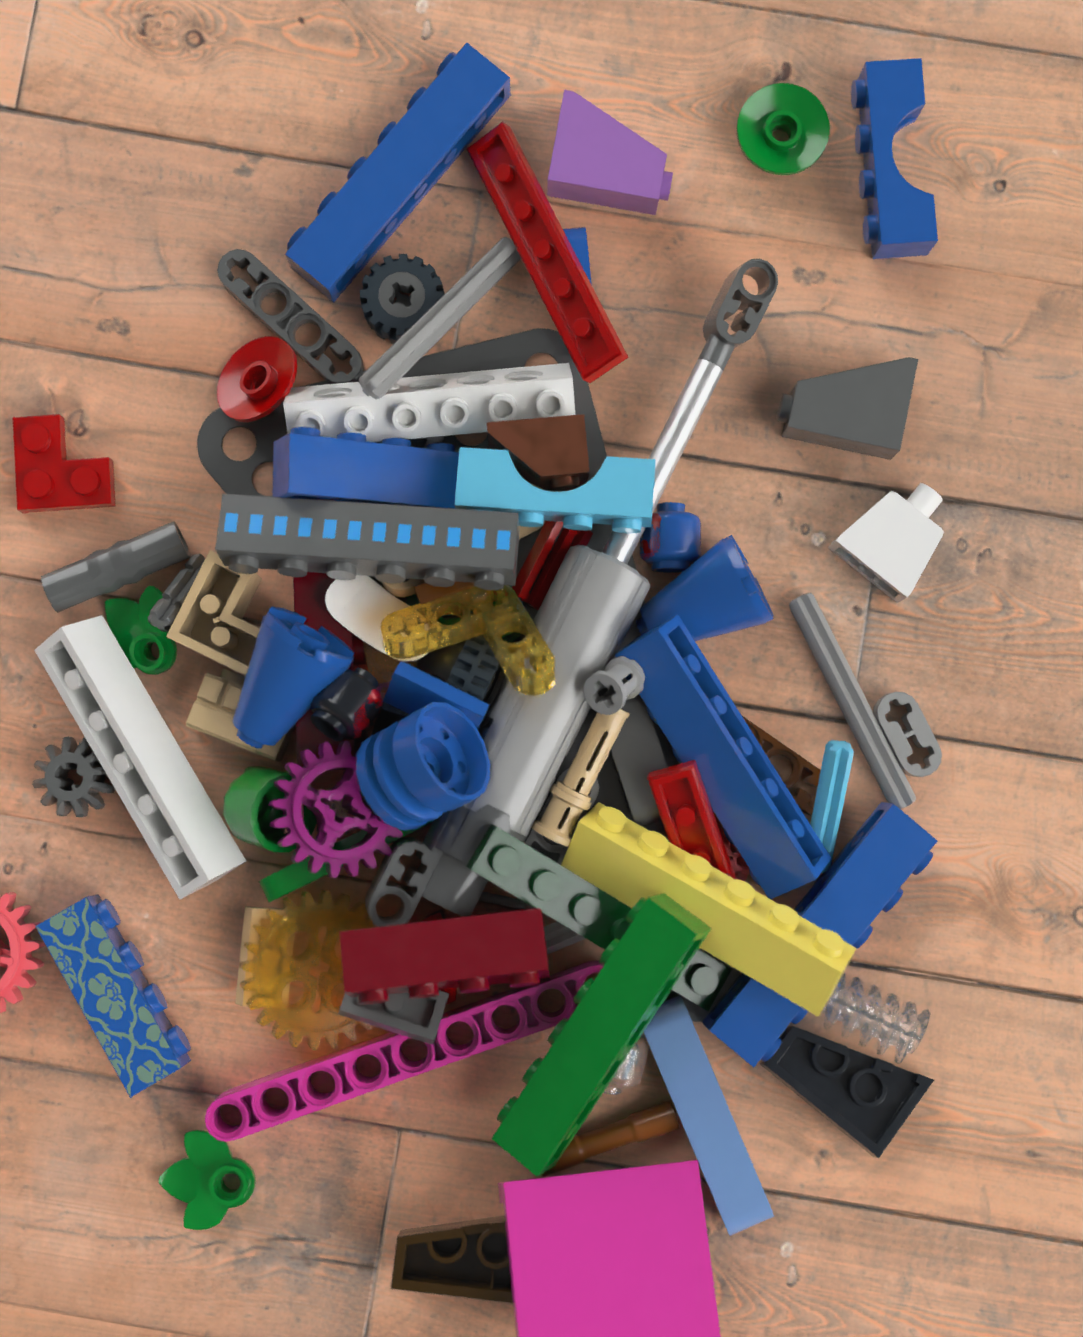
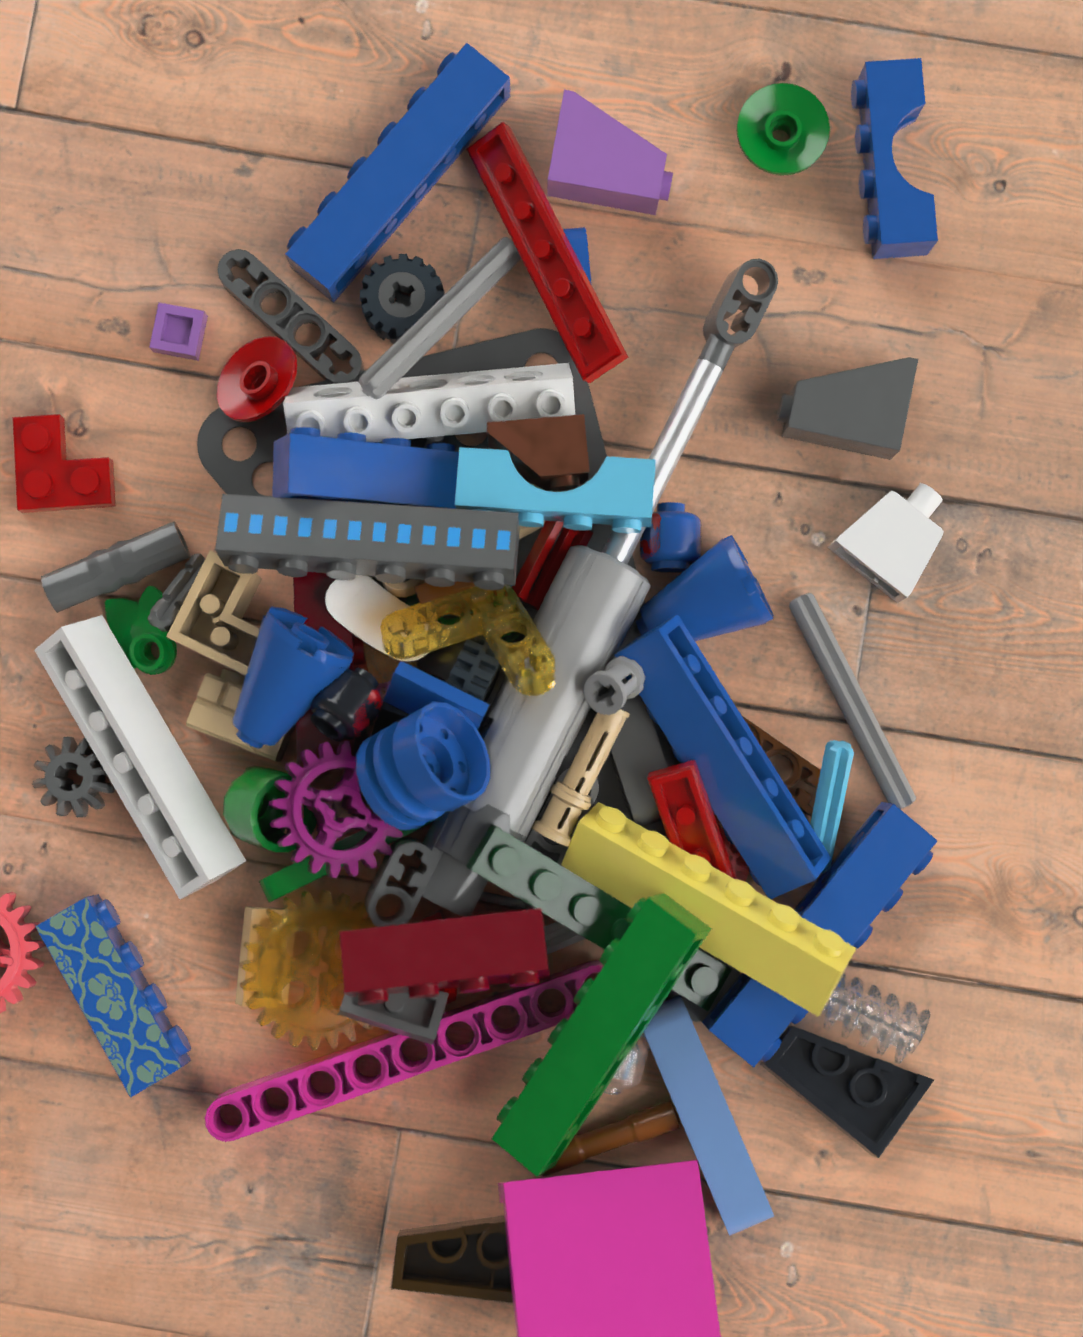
(178, 331): none -> medium lavender tile
(201, 1180): green plate -> none
(916, 727): light grey beam -> none

